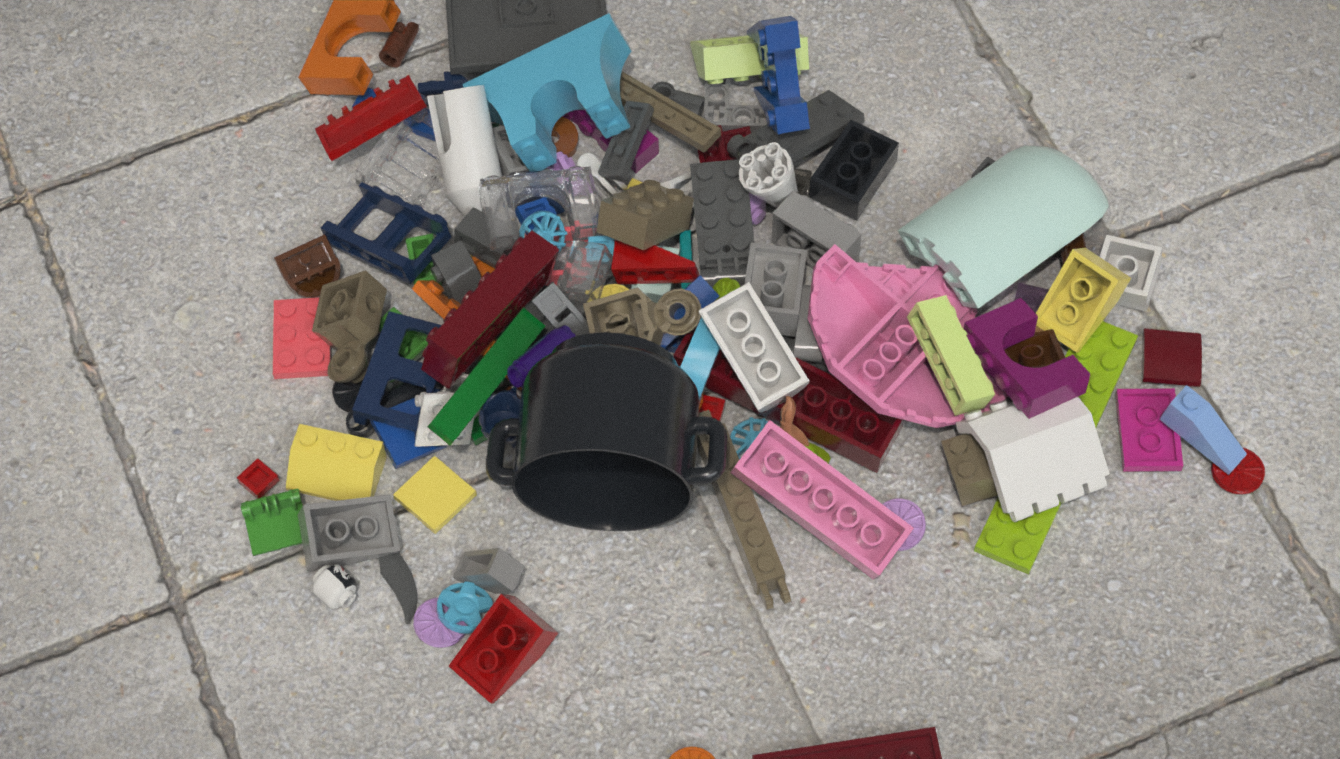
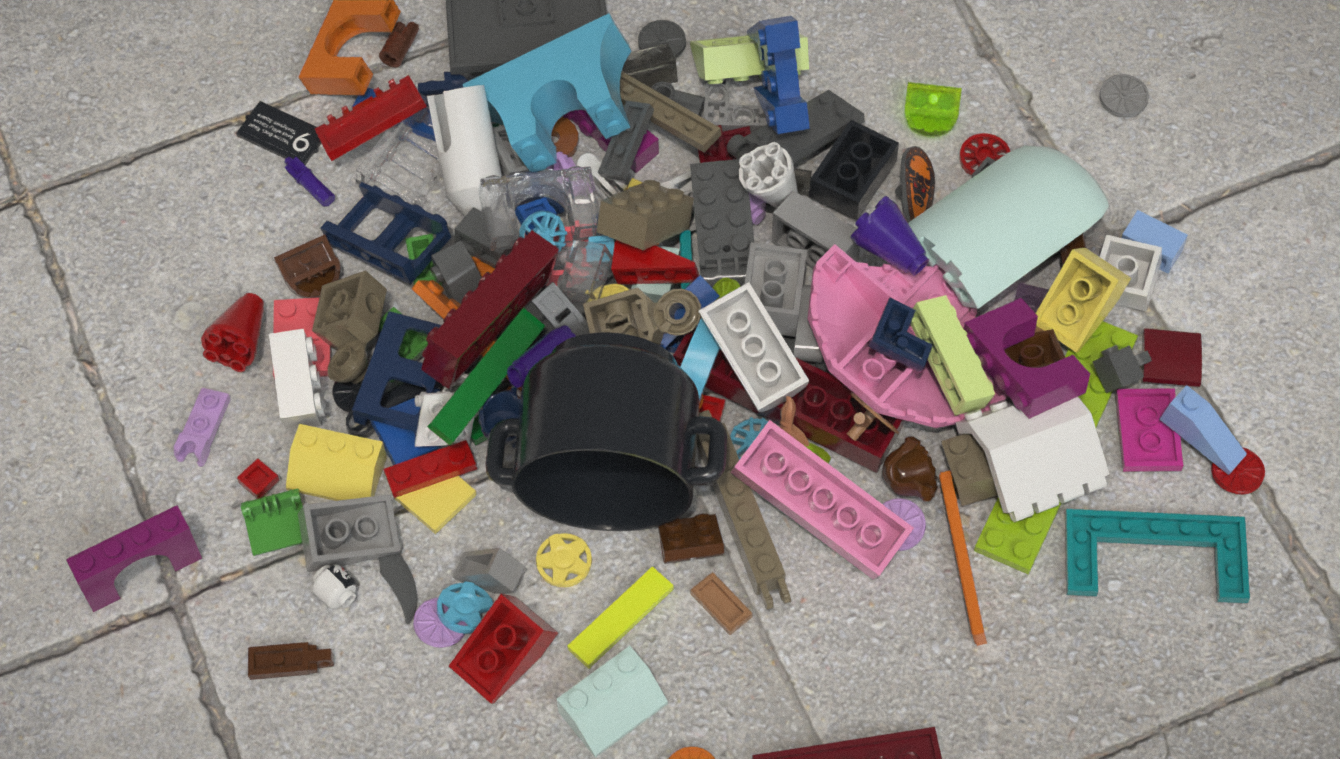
(159, 535): none -> magenta arch
(202, 425): none -> lavender plate
(235, 333): none -> red cone
(280, 133): none -> piece
(287, 660): none -> reddish brown hinge
(296, 379): none -> white brick
(309, 181): none -> dark purple piece
(430, 469): none -> red plate
(563, 560): none -> light yellow wheel
(611, 701): none -> light aqua slope
(620, 617): none -> neon yellow tile
(652, 65): none -> clear smoke hinge
(660, 33): none -> dark grey wheel
(691, 538): none -> reddish brown plate
(721, 603): none -> medium nougat tile
(862, 420): none -> medium nougat shield
(890, 237): none -> dark purple cone
(894, 340): none -> dark blue brick
(911, 470): none -> reddish brown hair
(917, 182): none -> shield
(931, 109): none -> clear neon green slope
(963, 558): none -> orange tile
(979, 153): none -> red wheel
(1119, 367): none -> dark grey brick
(1124, 95): none -> light grey wheel
(1154, 232): none -> light blue panel
(1224, 533): none -> teal plate

